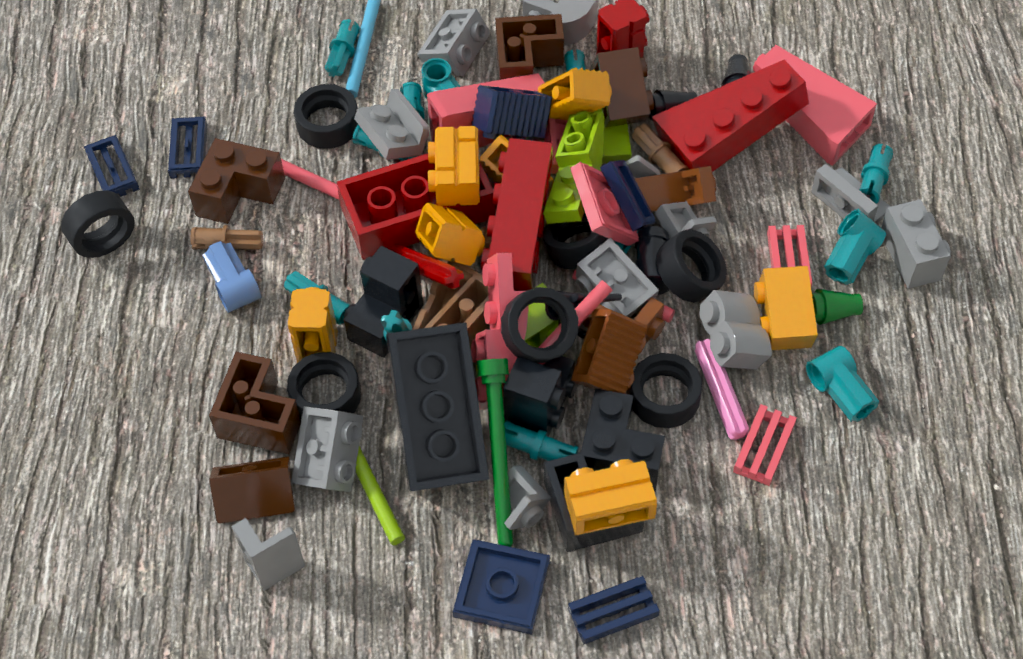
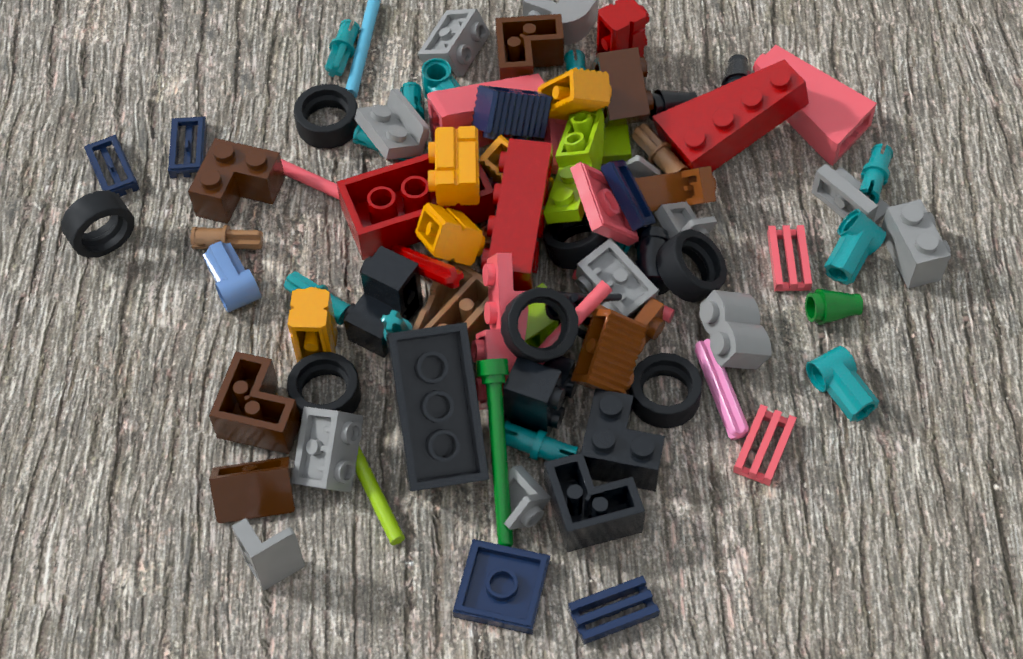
(609, 496): light orange brick -> none
(787, 307): light orange brick -> none

